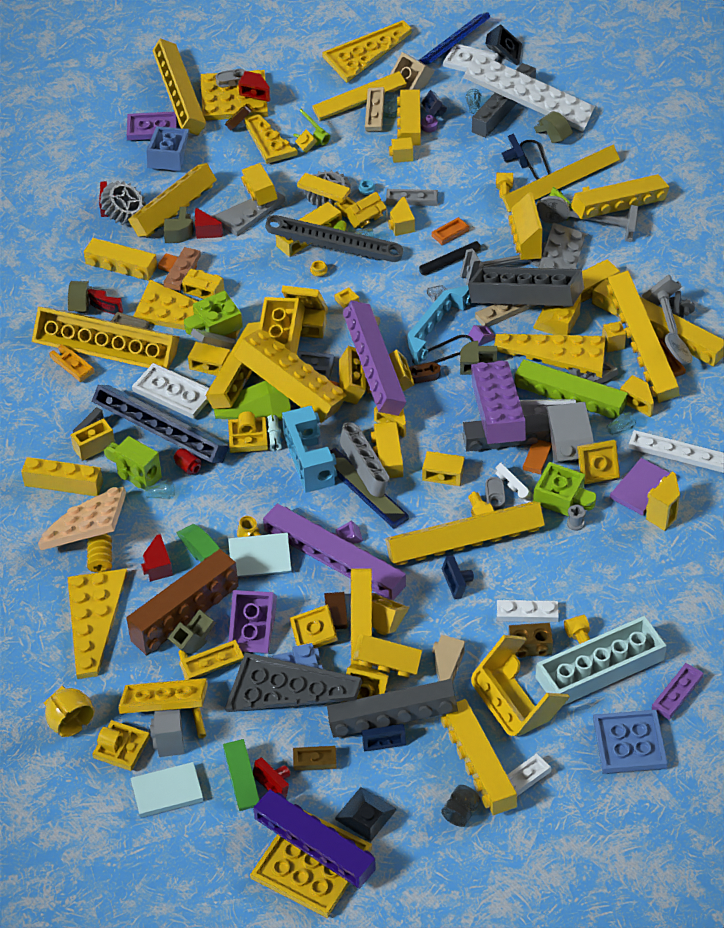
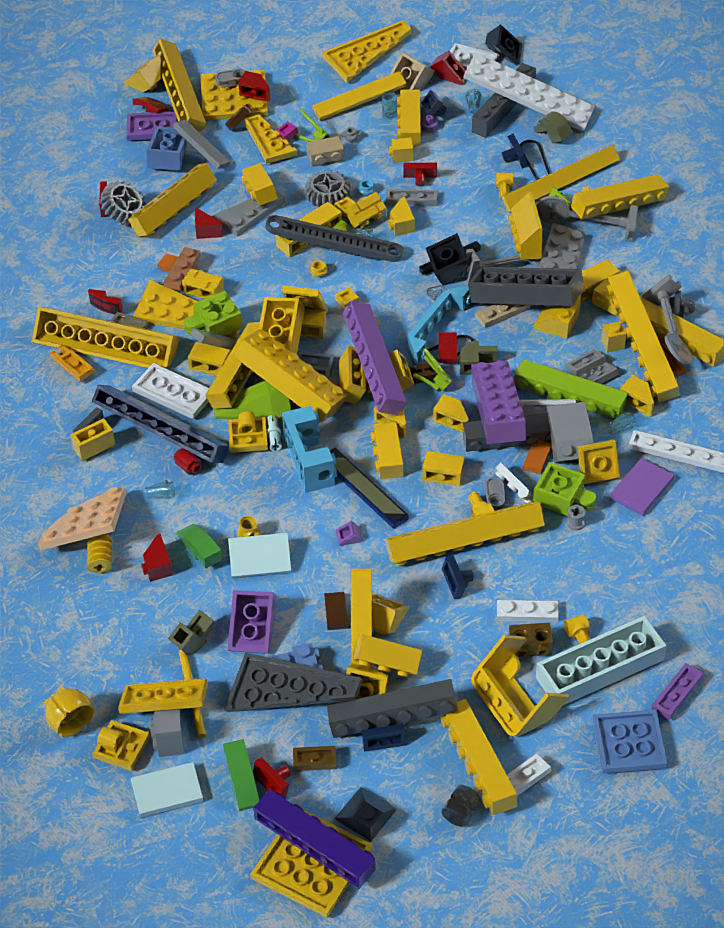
(62, 476): yellow brick -> none
(78, 296): olive brick -> none
(93, 611): yellow wing -> none
(120, 259): yellow brick -> none
(135, 462): lime brick -> none
(146, 76): none -> yellow slope
(151, 105): none -> red slope
(178, 229): olive brick -> none
(181, 600): dark orange brick -> none
(199, 142): none -> light grey tile
(211, 660): yellow plate -> none
(287, 131): none -> dark pink plate
(306, 141): yellow plate -> none
(314, 627): yellow tile -> none
(323, 187): yellow tile -> none
(325, 151): none -> tan brick
(333, 550): medium lavender brick -> none
(351, 134): none -> light grey plate
(364, 459): light grey beam -> none
(374, 109): tan plate -> none
(420, 171): none -> red tile
(441, 380): none -> lime plant
(447, 258): none -> black slope
(447, 347): none -> red tile
(448, 657): tan slope -> none
(449, 68): none -> red slope
(450, 231): orange tile -> none
(450, 413): none -> yellow slope
(454, 38): clear blue tile -> none
(481, 334): medium lavender slope -> none
(557, 350): yellow wing -> none
(663, 502): yellow slope -> none

